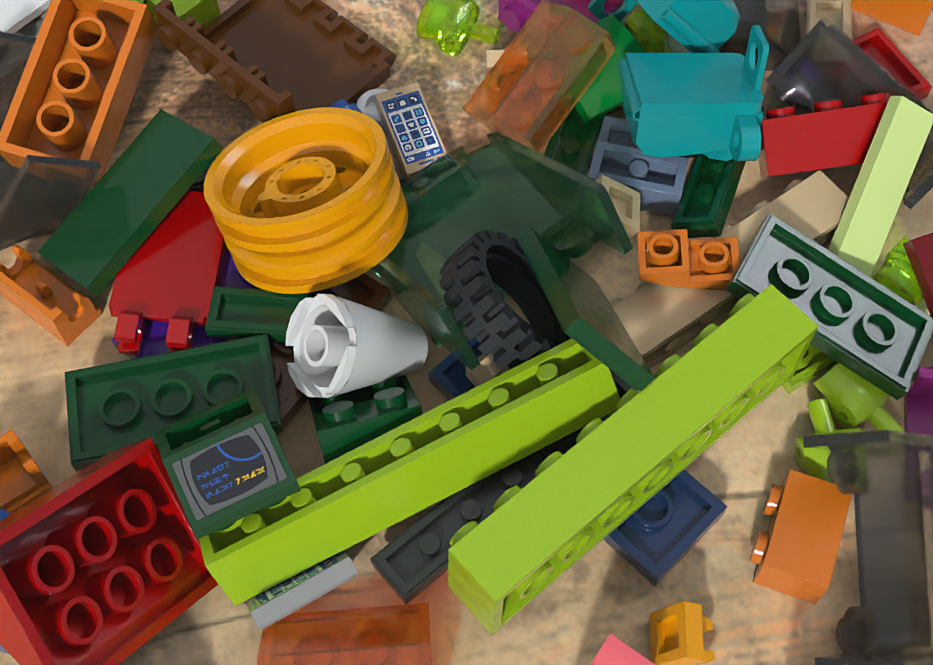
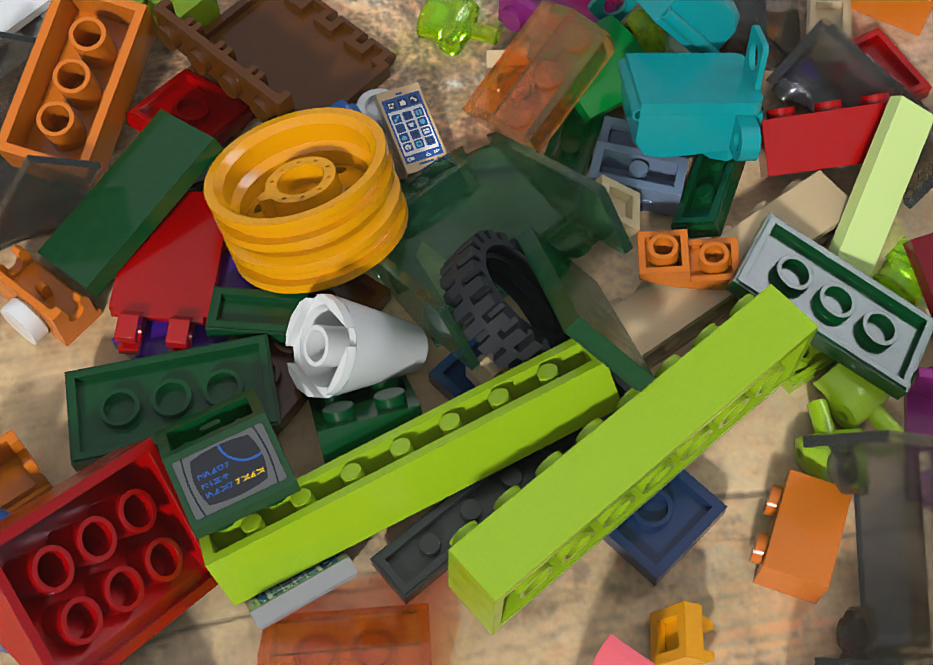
(25, 320): none -> white tile
(196, 103): none -> red tile

